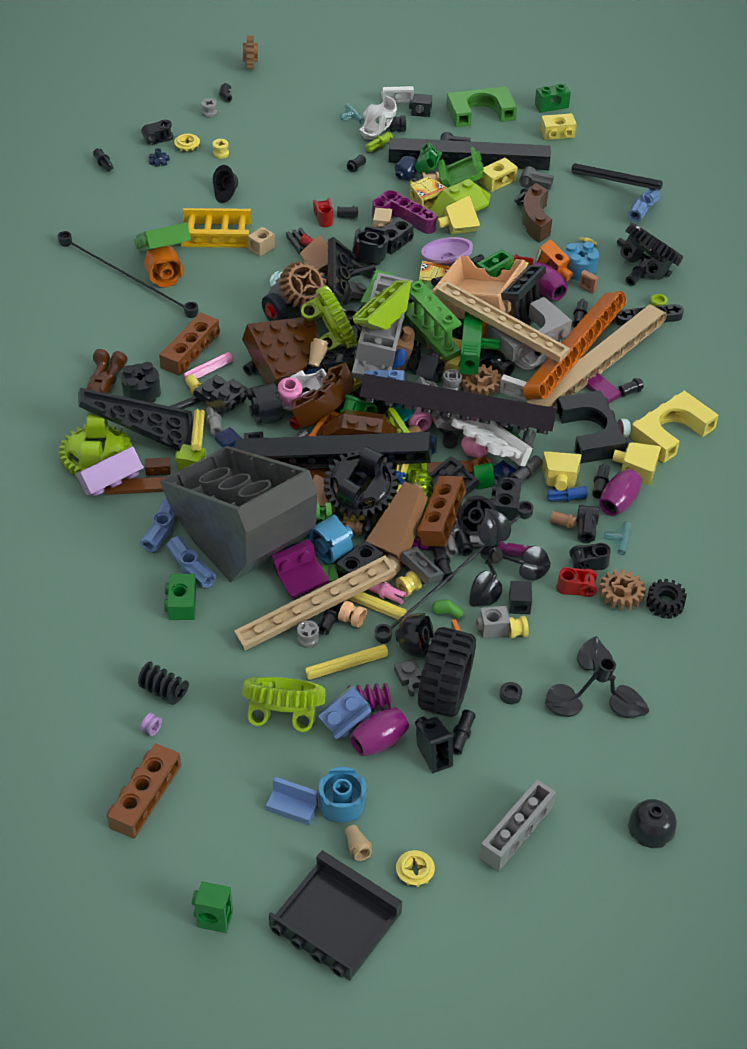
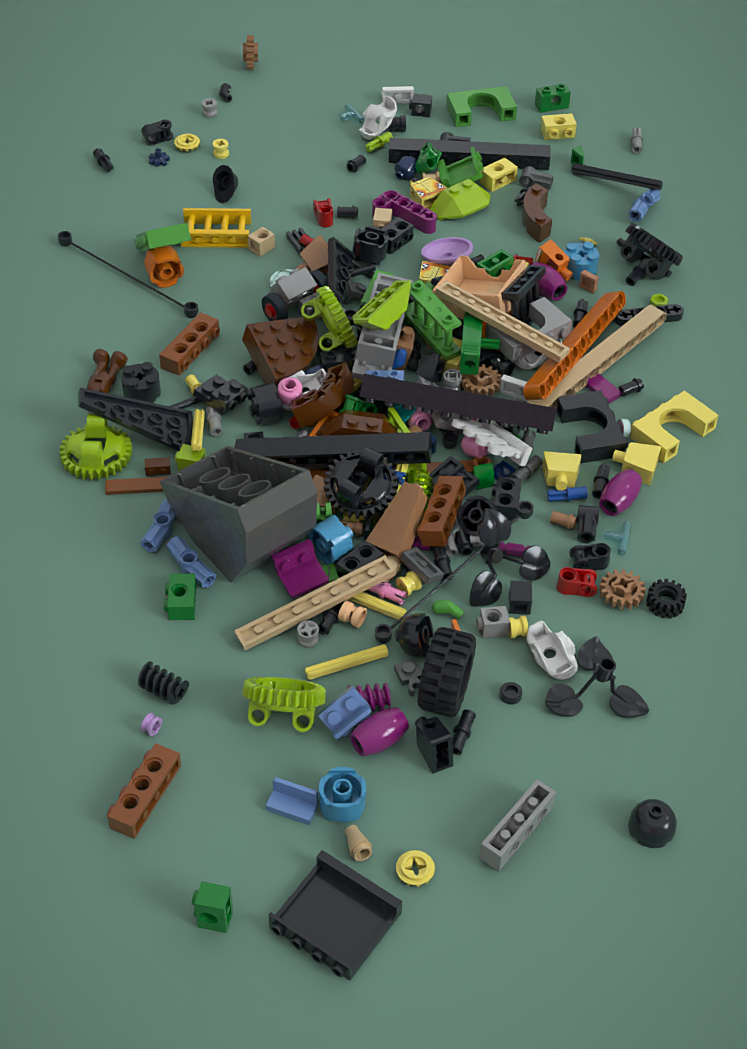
(110, 472): lavender brick -> none
(210, 366): bright pink axle -> none
(227, 437): clear blue tile -> none
(292, 284): medium nougat gear -> none
(317, 352): tan cone -> none
(460, 217): light yellow torso -> none
(540, 639): none -> white piece
(577, 155): none -> green slope
(636, 140): none -> light grey axle

